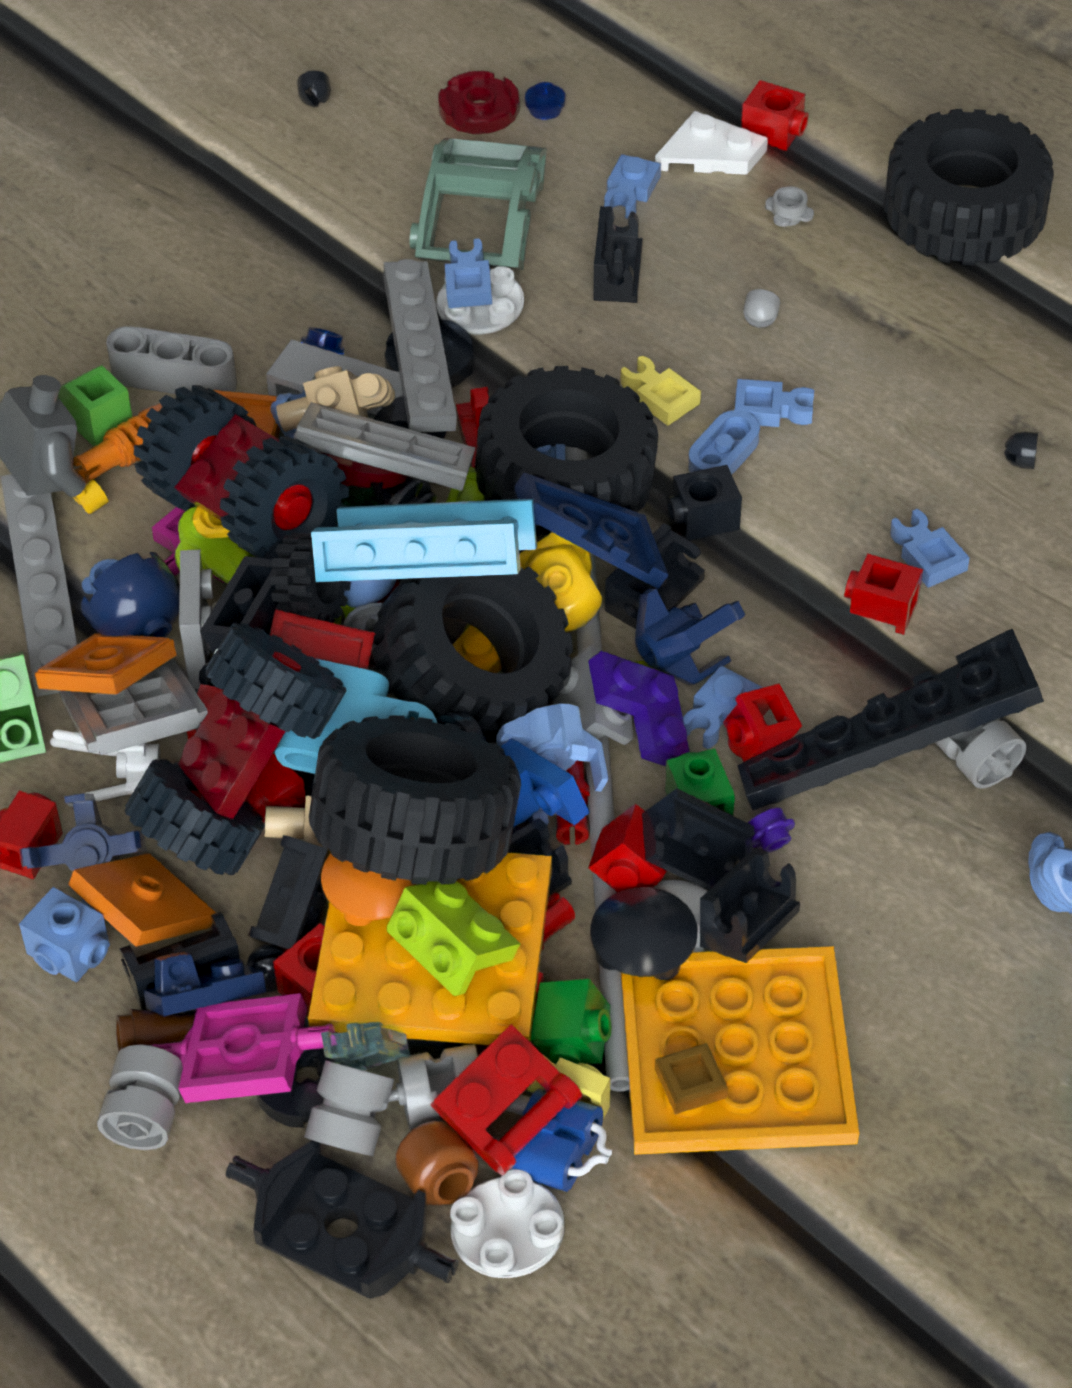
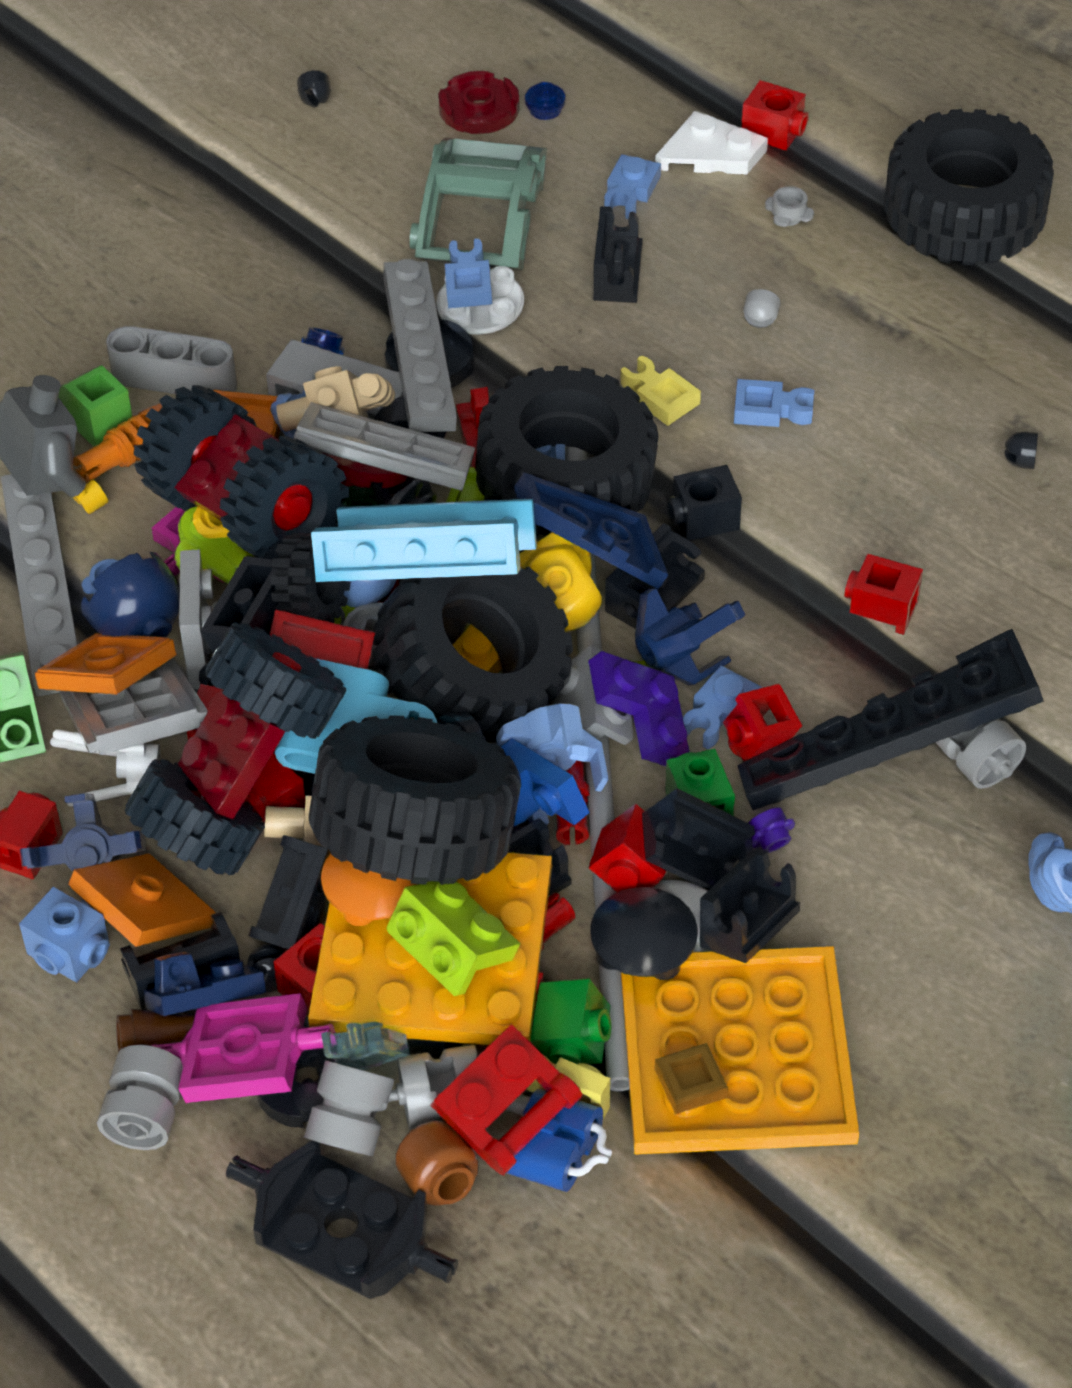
(507, 1226): white dish -> none
(718, 442): medium blue plate -> none
(931, 551): medium blue plate -> none

